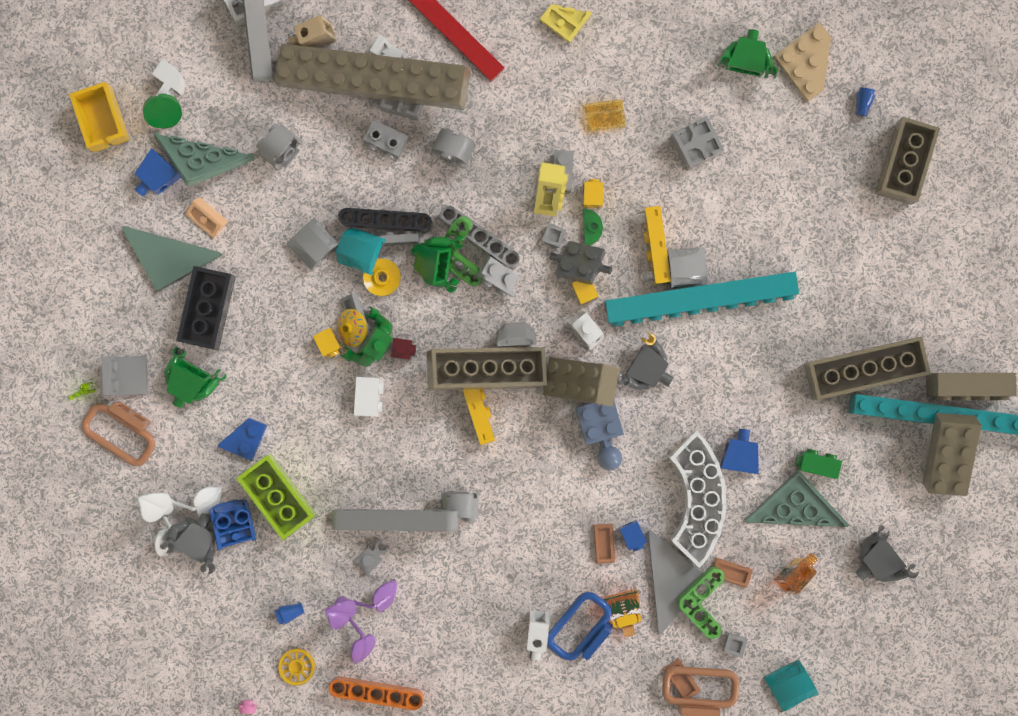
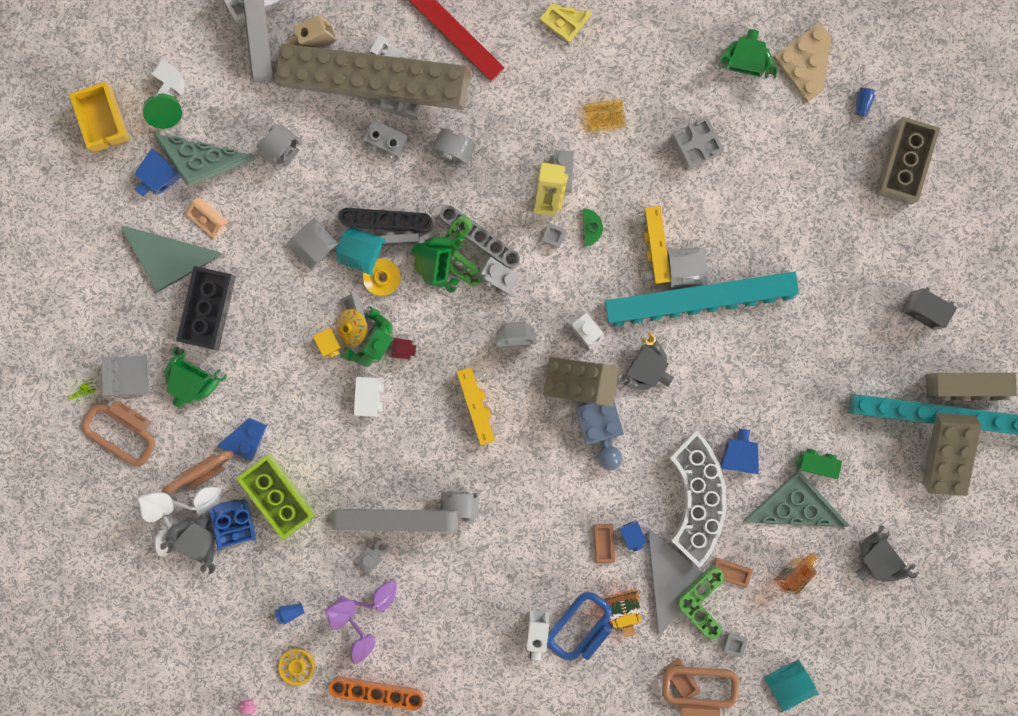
(199, 472): none -> nougat bar
(486, 368): dark tan brick -> none
(580, 262): dark grey plate -> none
(584, 292): yellow brick -> none
(593, 194): yellow brick -> none
(867, 368): dark tan brick -> none
(929, 309): none -> dark grey container

